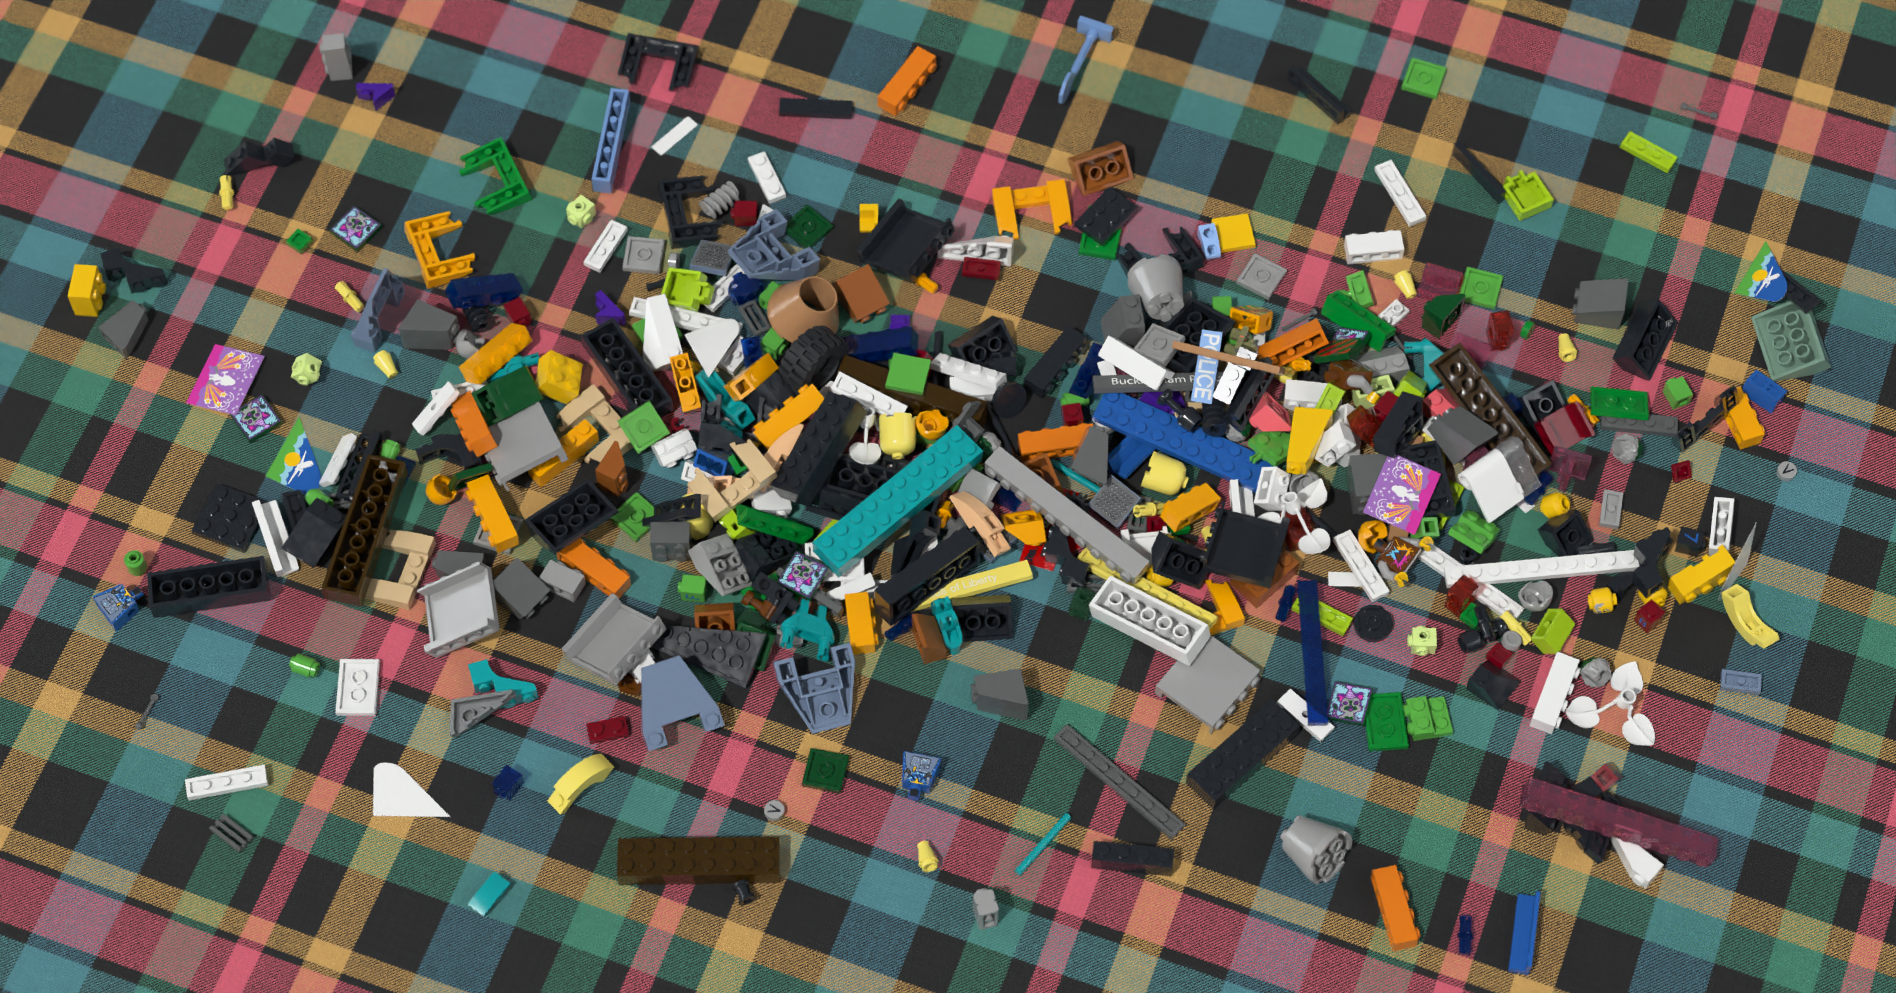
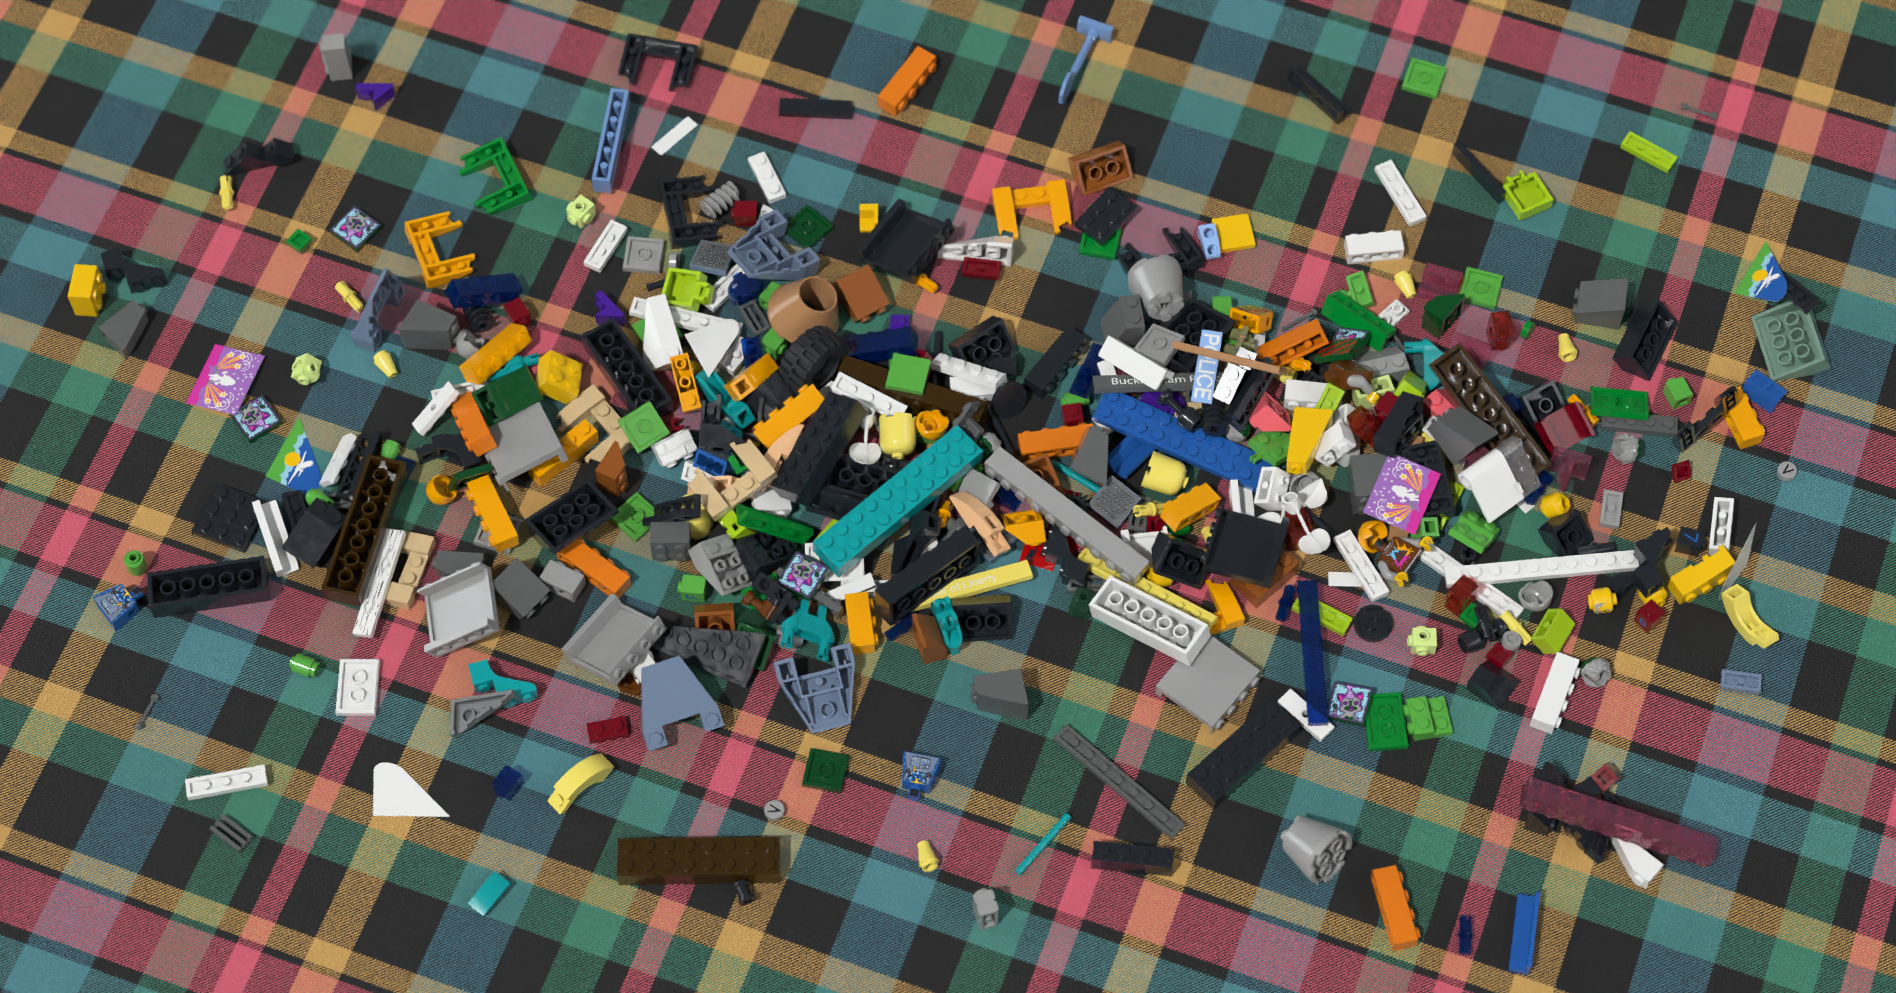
(379, 583): none -> white tile
(1261, 276): light grey tile -> none
(1629, 681): white plant -> none

